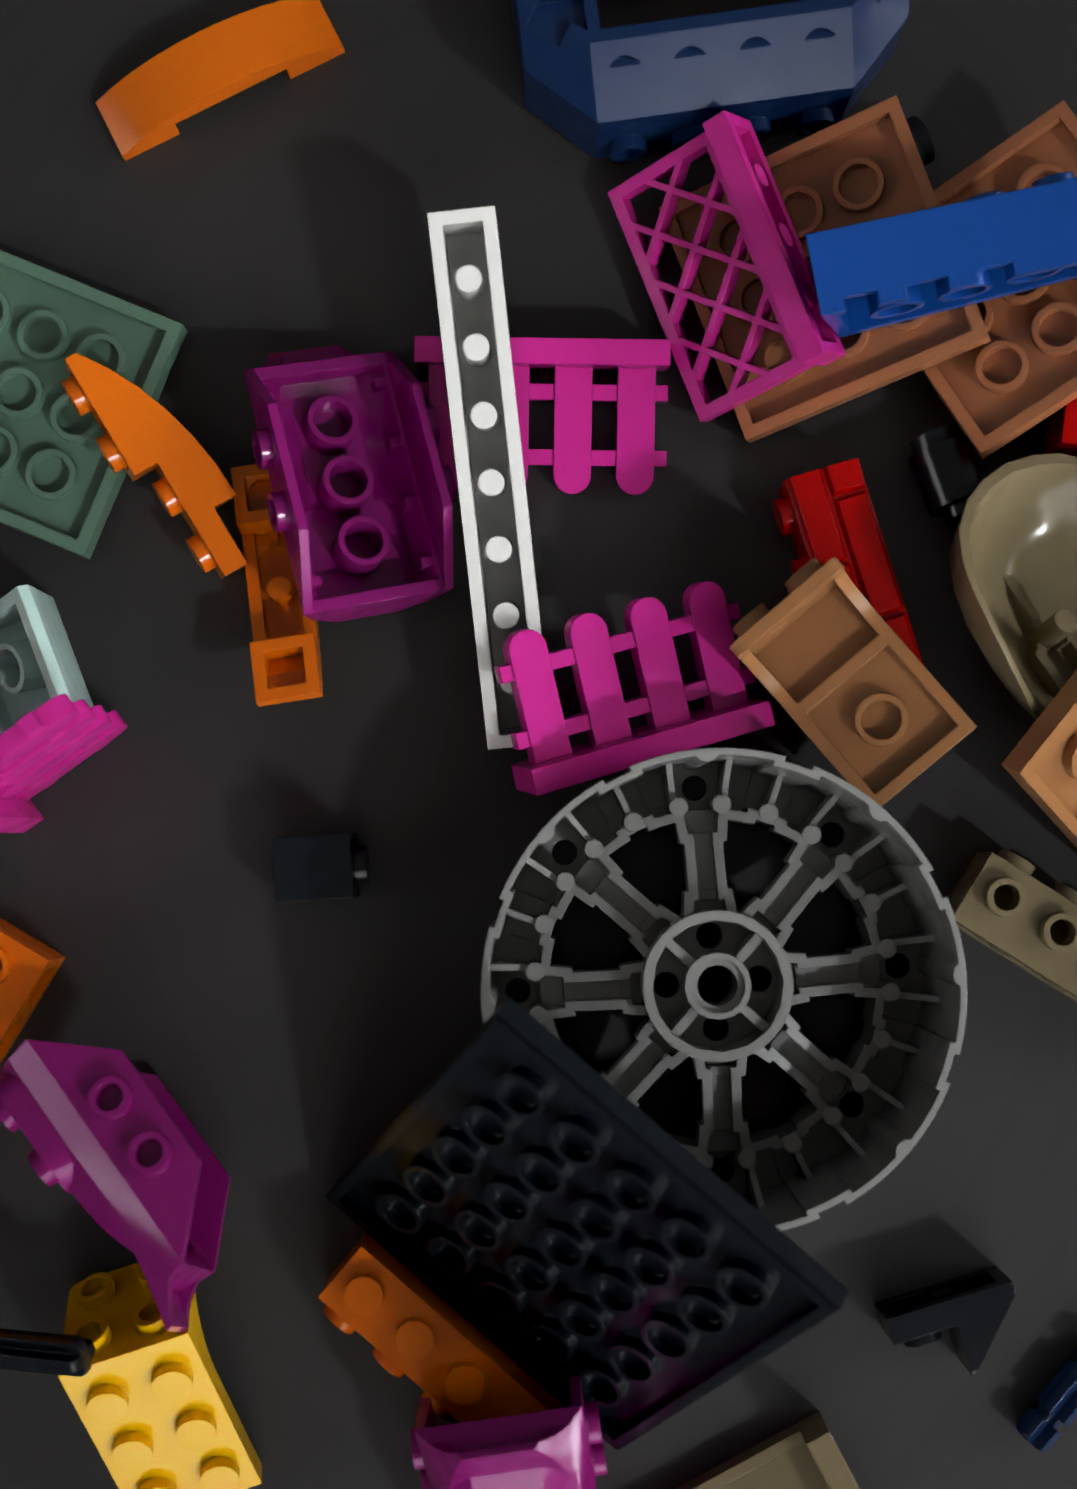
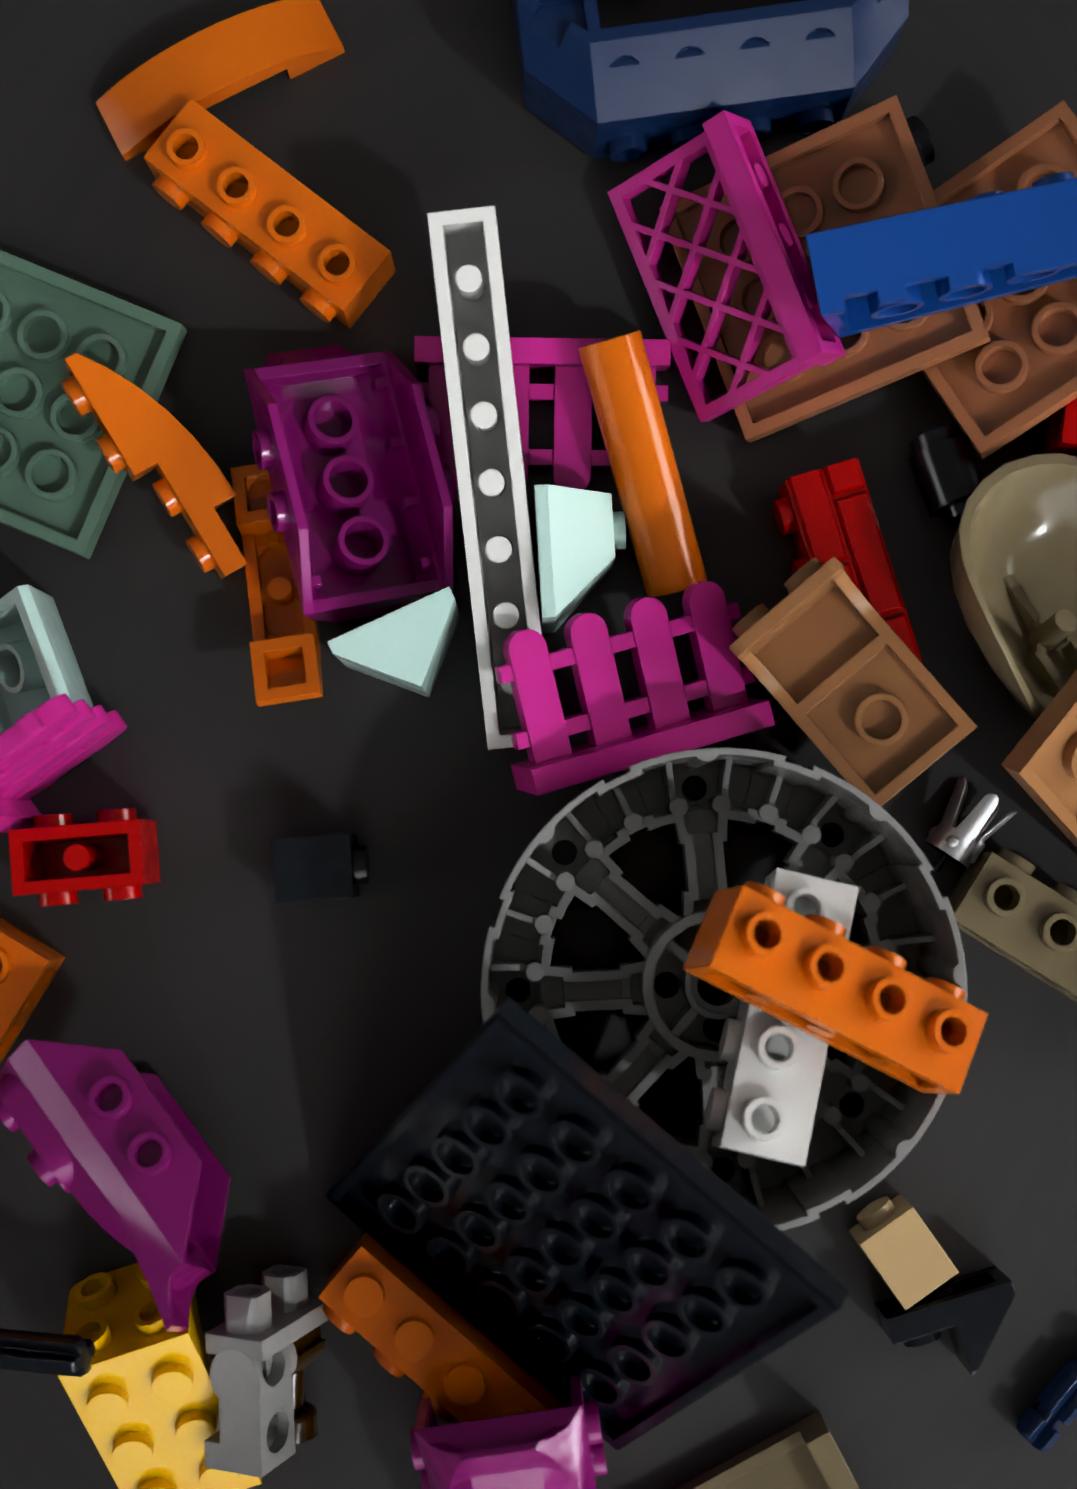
(68, 857): none -> red brick
(260, 1372): none -> light grey hips
(268, 214): none -> orange brick
(404, 644): none -> light aqua slope
(574, 547): none -> light aqua slope
(643, 463): none -> orange brick
(771, 1065): none -> white brick
(836, 989): none -> orange brick
(902, 1249): none -> tan brick
(965, 841): none -> flat silver piece

